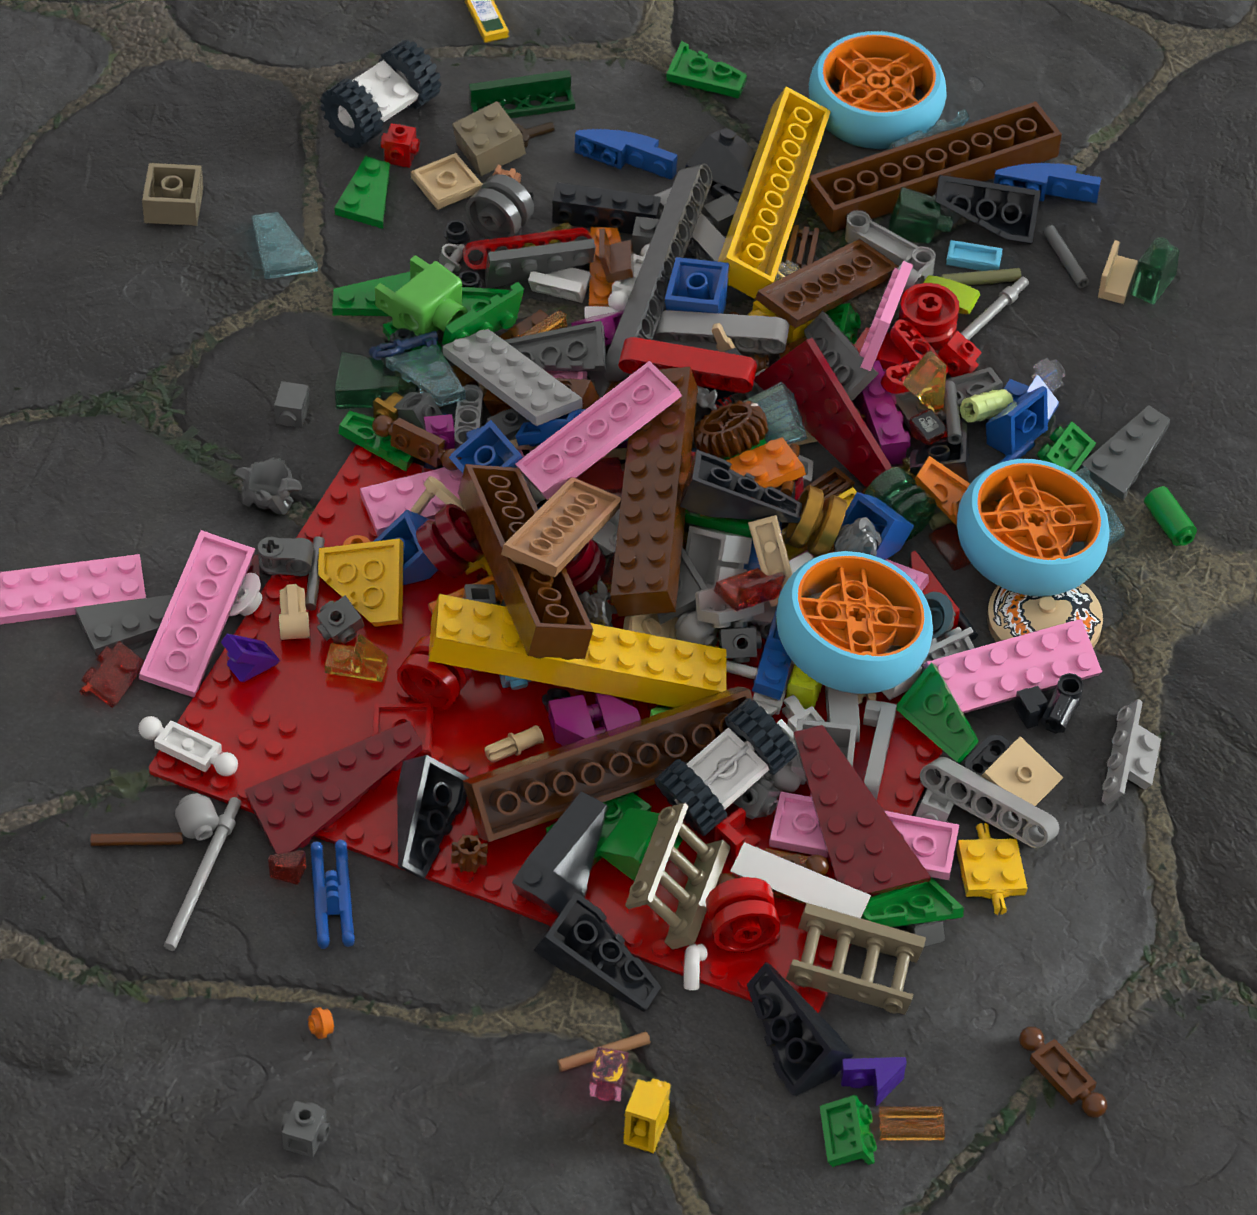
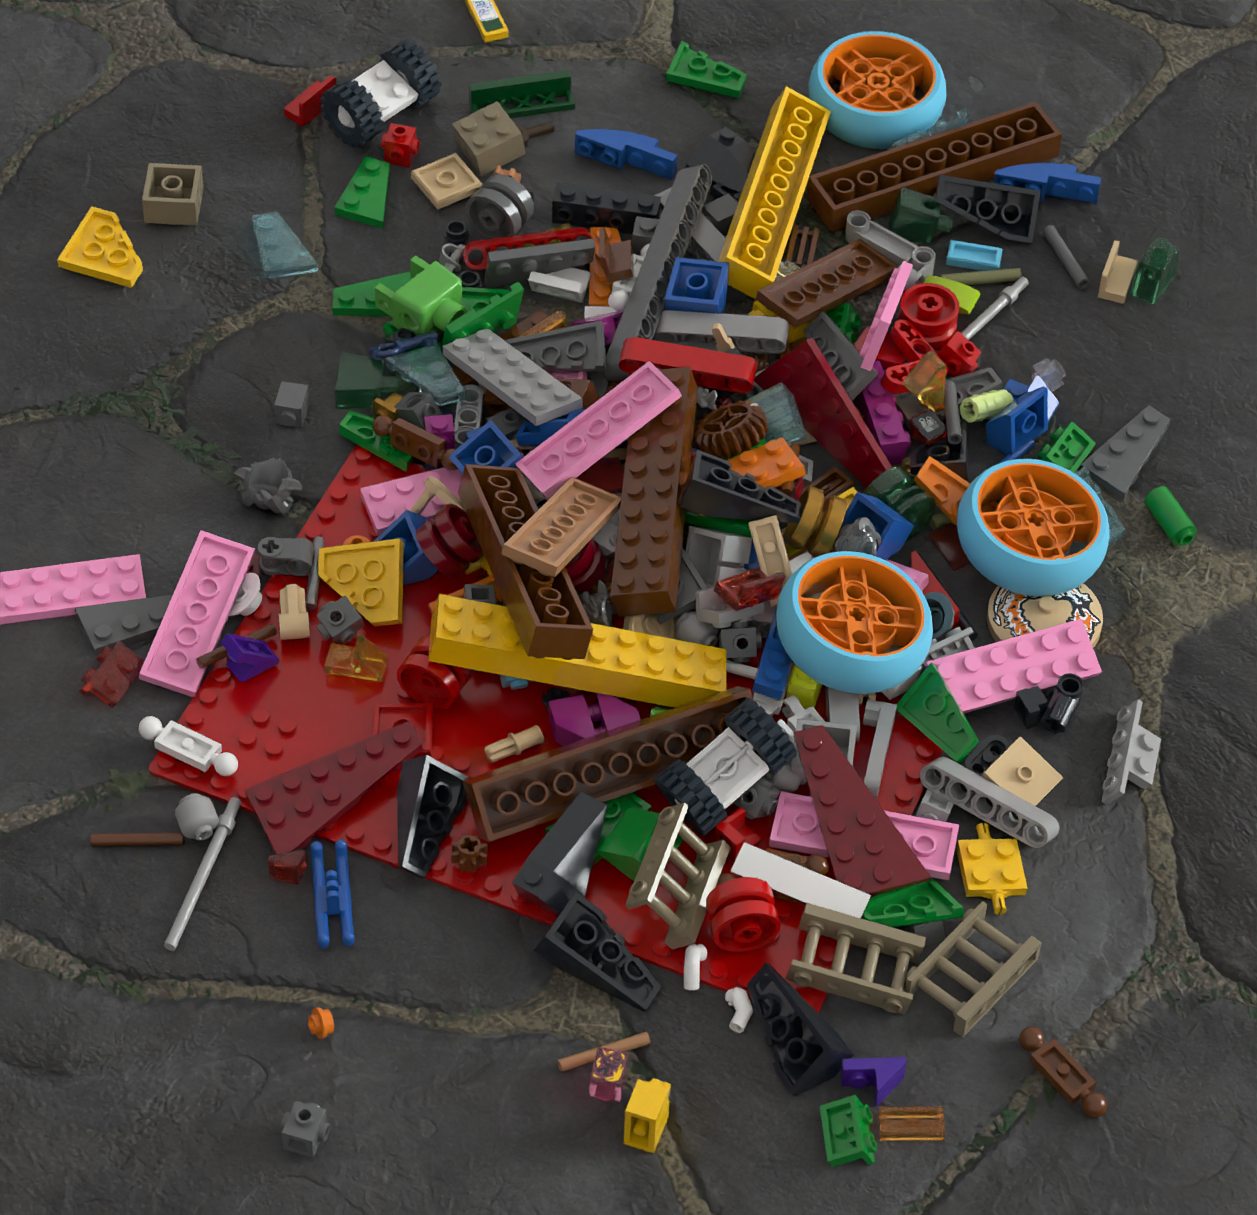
(102, 250): none -> yellow plate
(221, 653): none -> reddish brown bar
(308, 103): none -> red panel
(739, 999): none -> white arm
(984, 994): none -> dark tan fence

